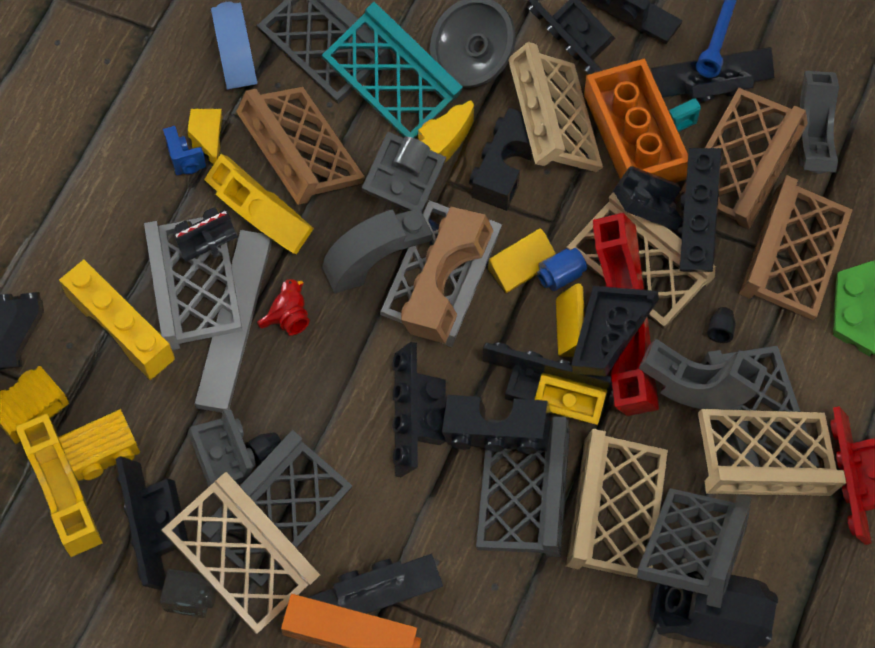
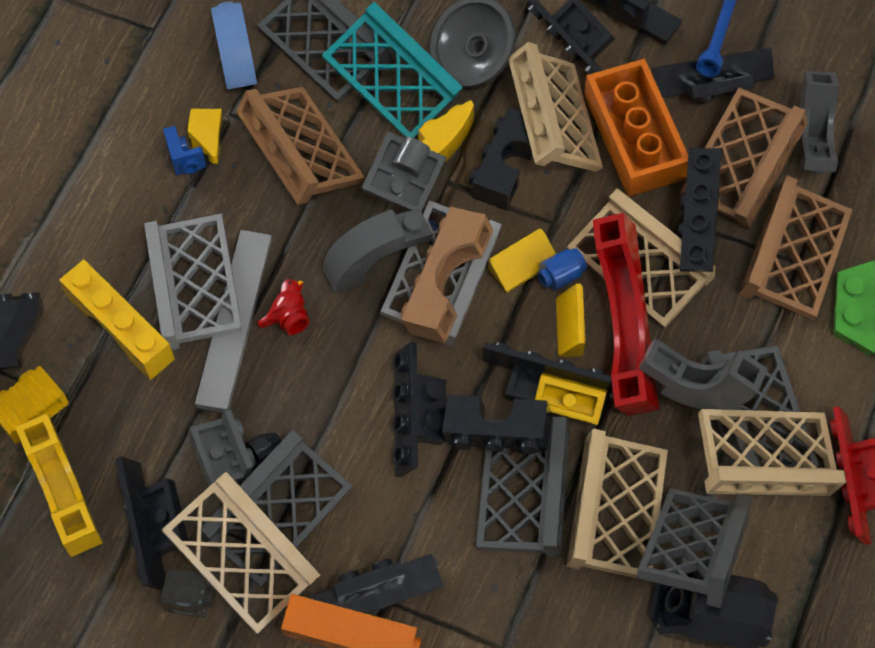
(98, 445): yellow brick -> none
(204, 235): black hips -> none
(258, 205): yellow slope -> none
(609, 326): black wing -> none
(649, 197): black bracket -> none
(685, 114): teal tile -> none
(722, 325): black hose -> none

